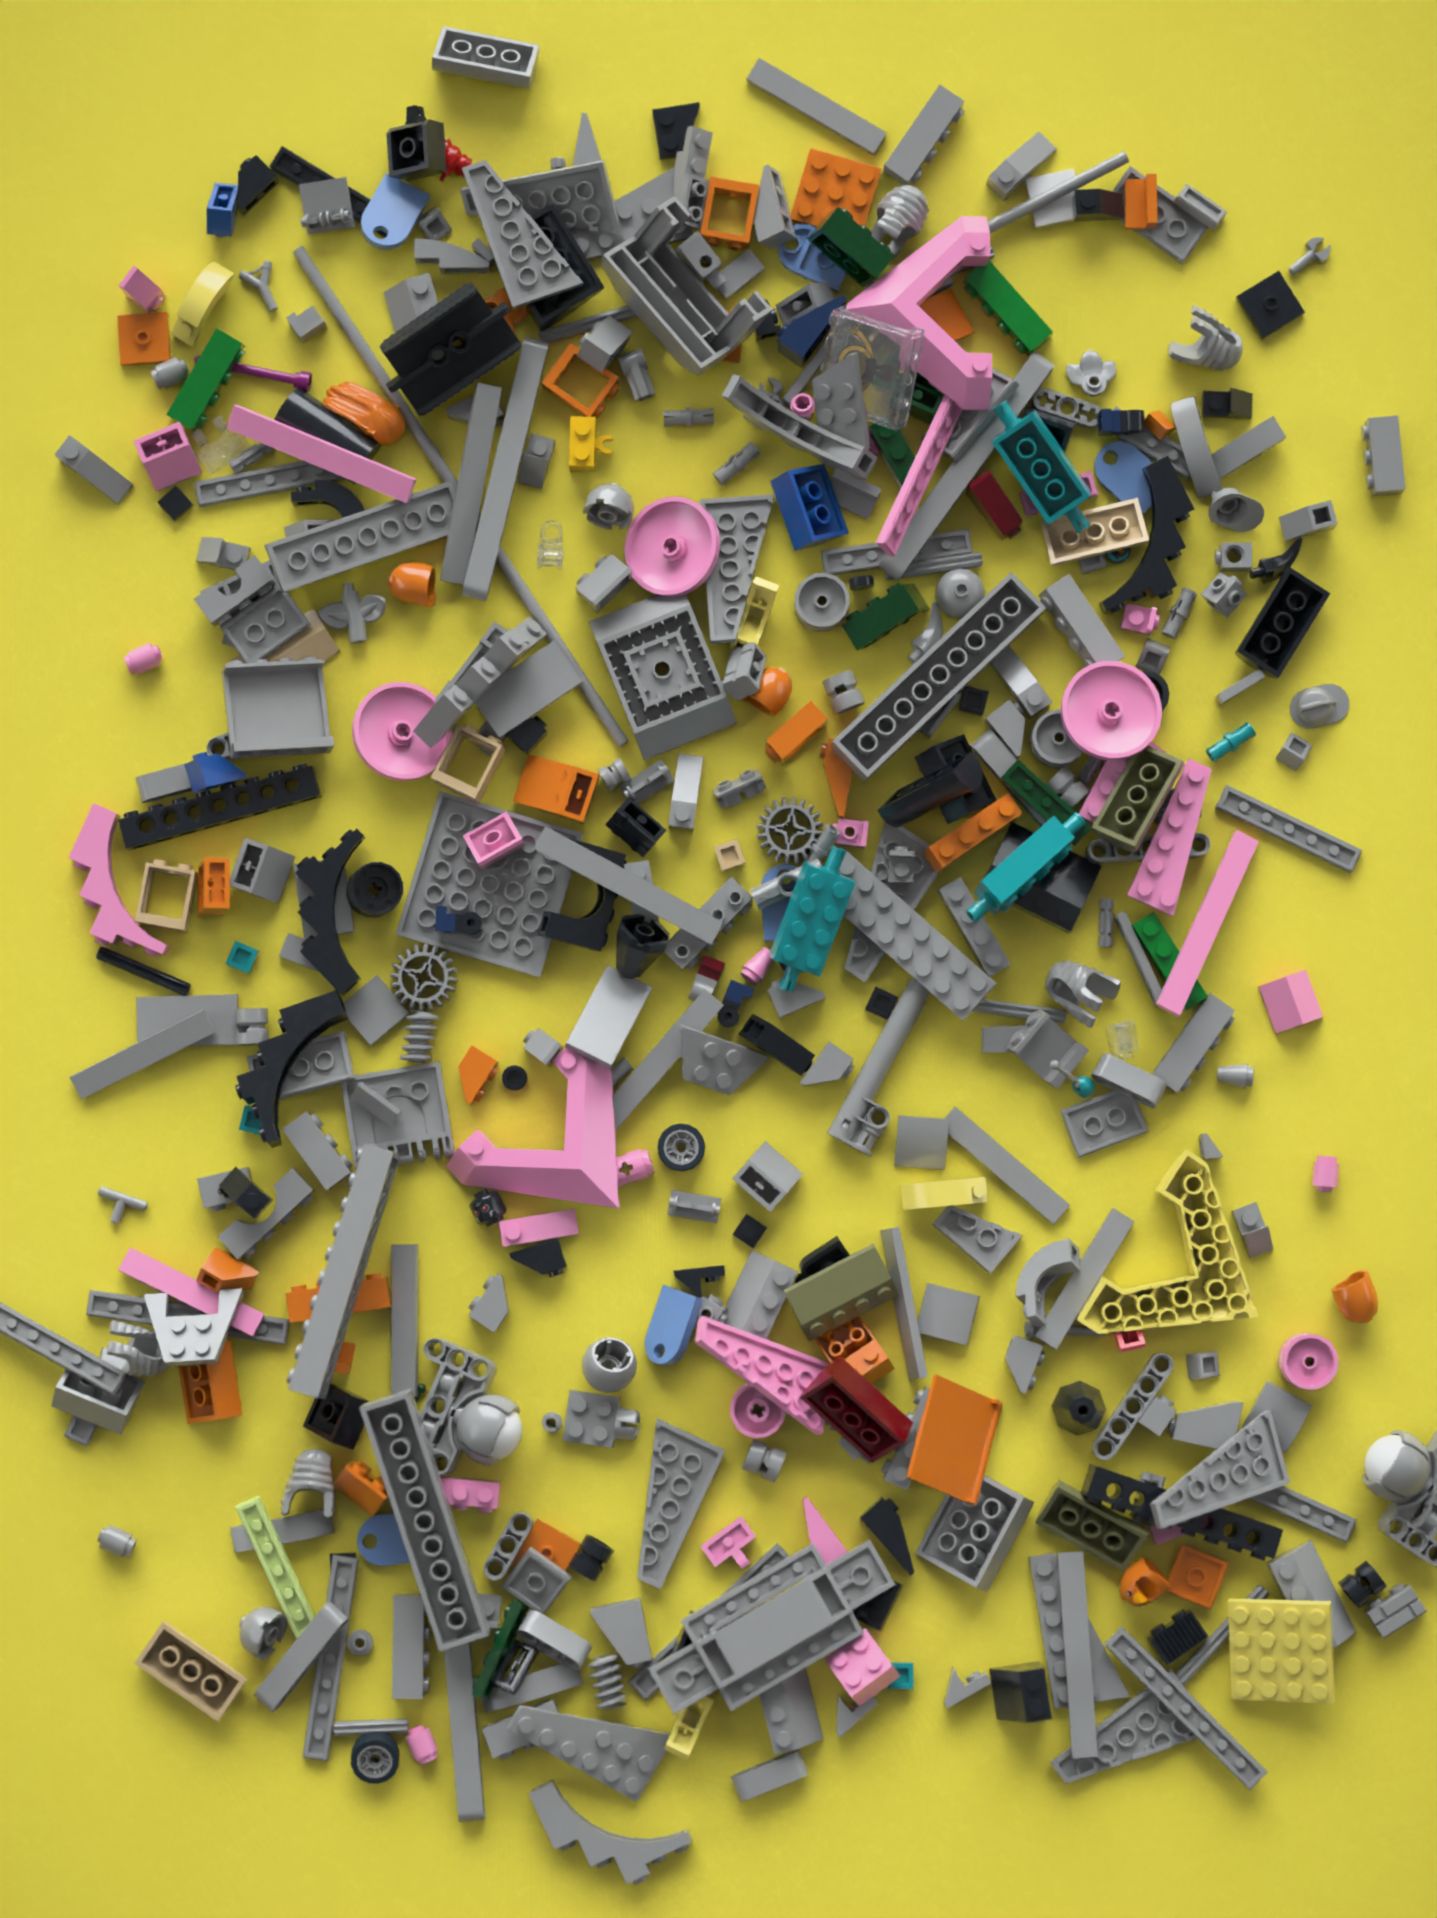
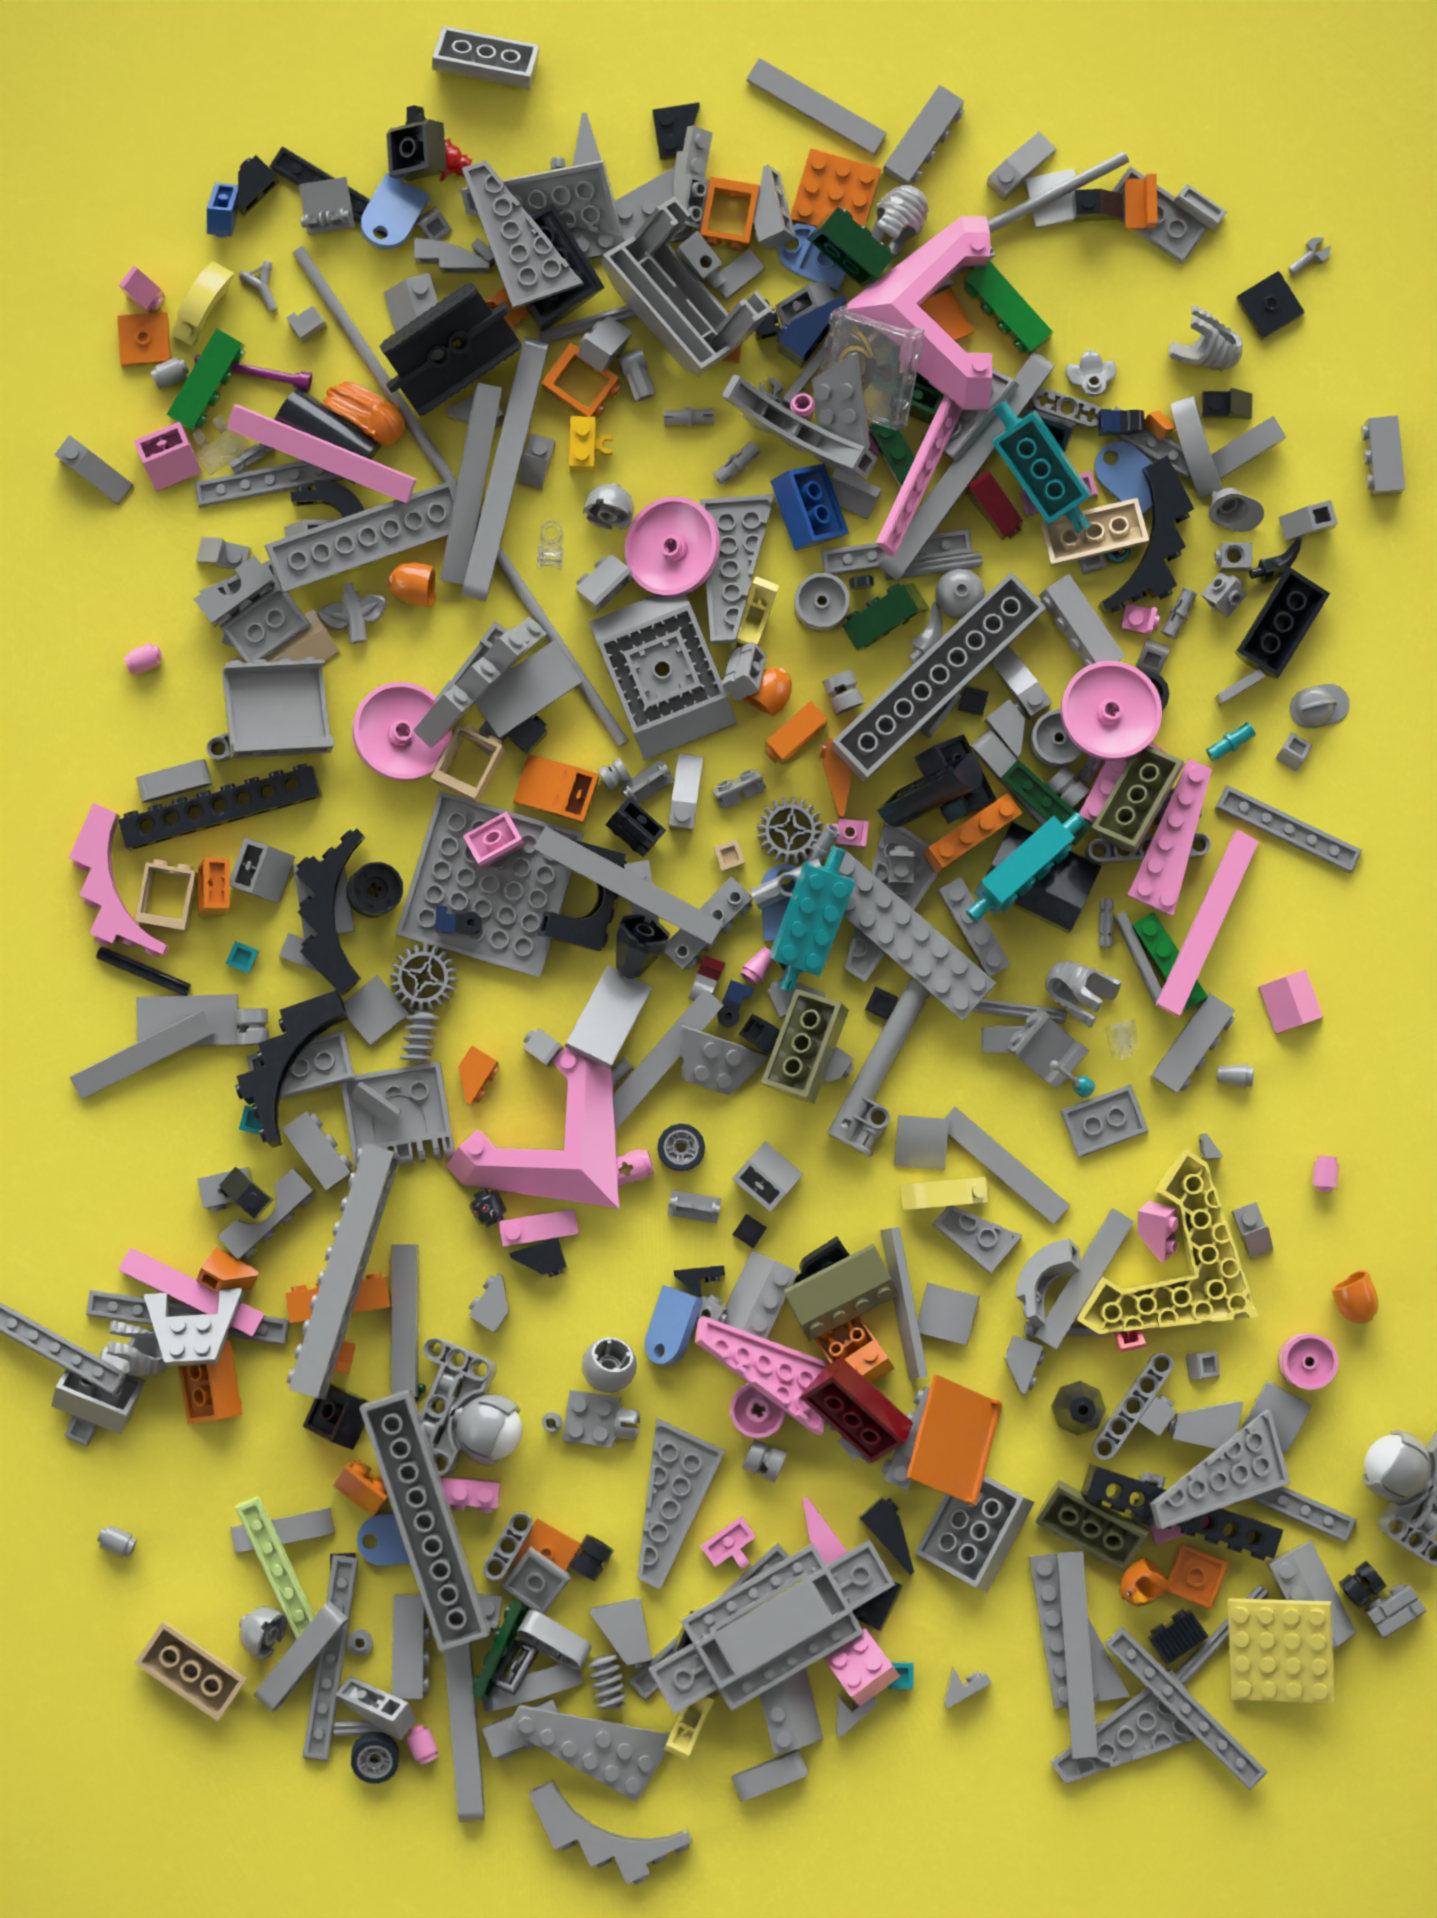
(121, 1202): light grey piece -> none
(175, 503): black tile -> none
(211, 772): blue slope -> none
(311, 1472): light grey hair -> none
(377, 1707): none -> light grey slope
(514, 1077): black tile -> none
(805, 1046): none -> olive slope
(1020, 1692): black slope -> none
(1129, 1080): light grey beam -> none
(1157, 1229): none -> bright pink slope

